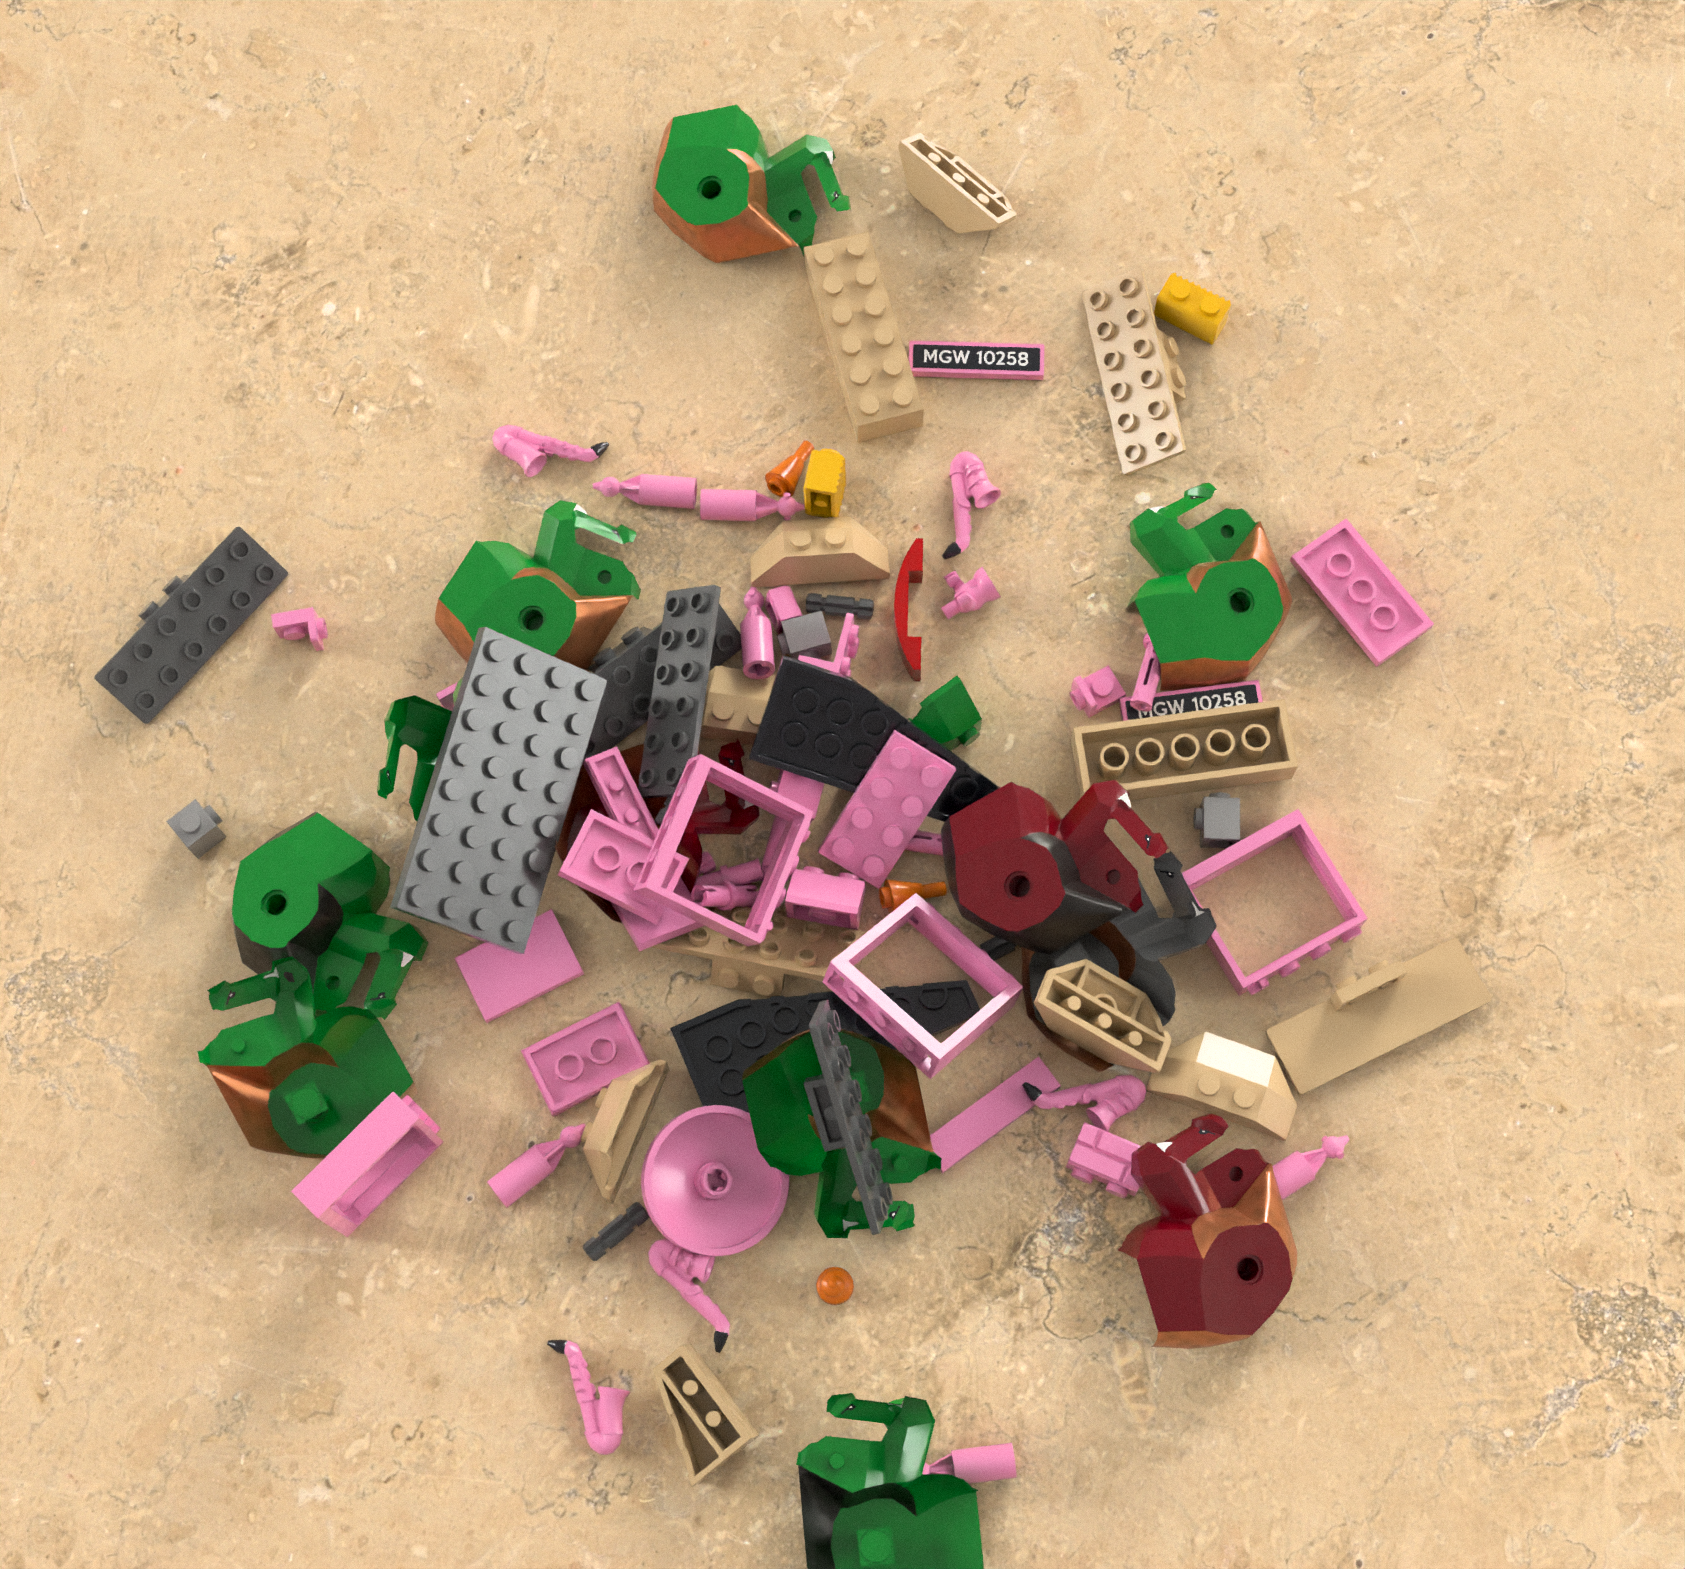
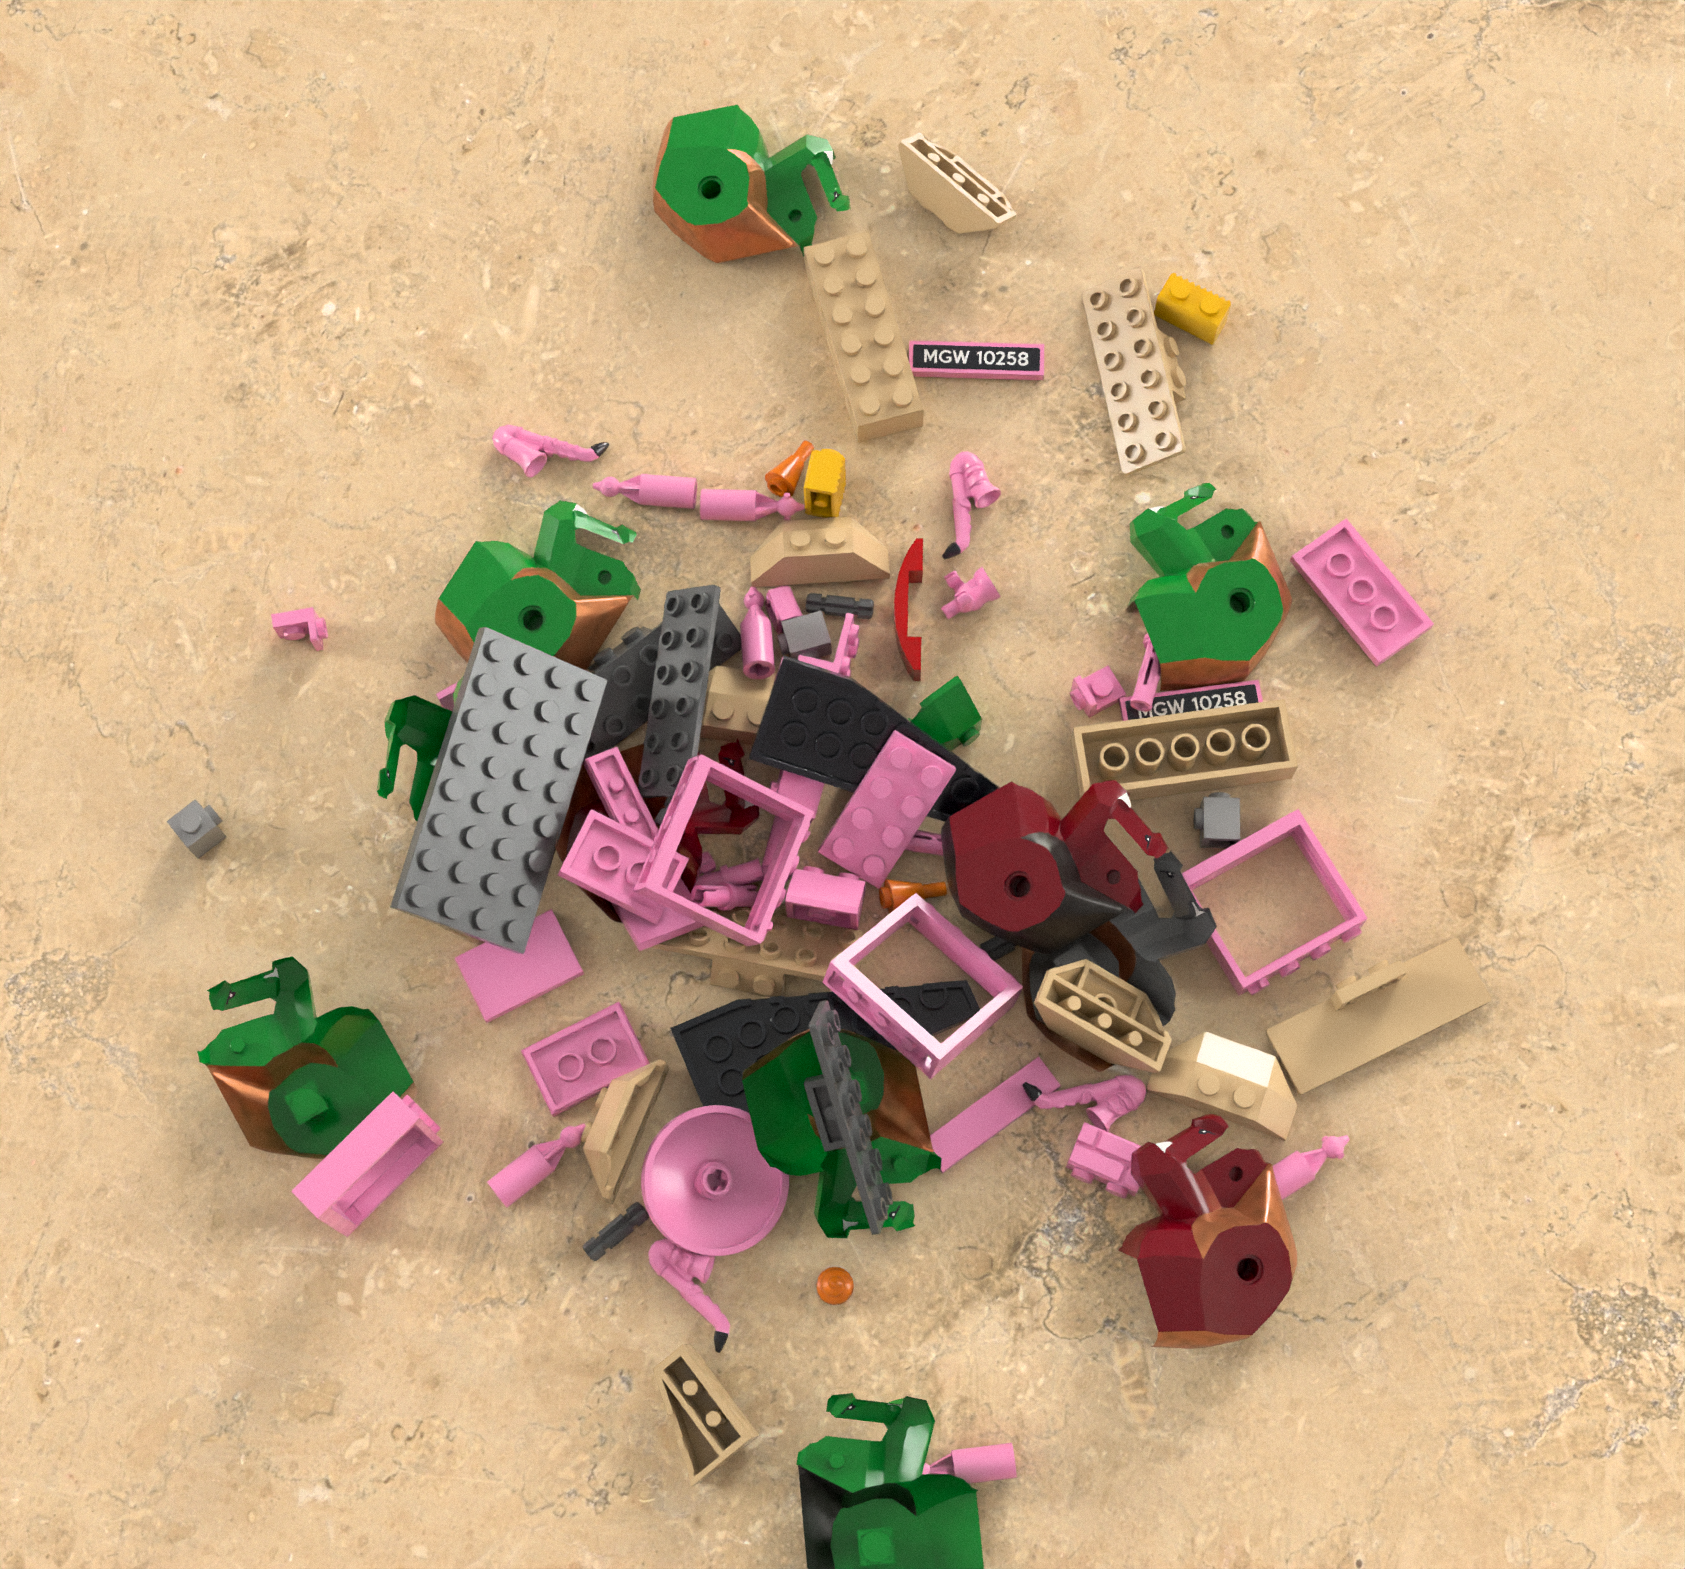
(190, 624): dark grey bracket -> none
(317, 899): green piece -> none
(601, 1416): bright pink piece -> none

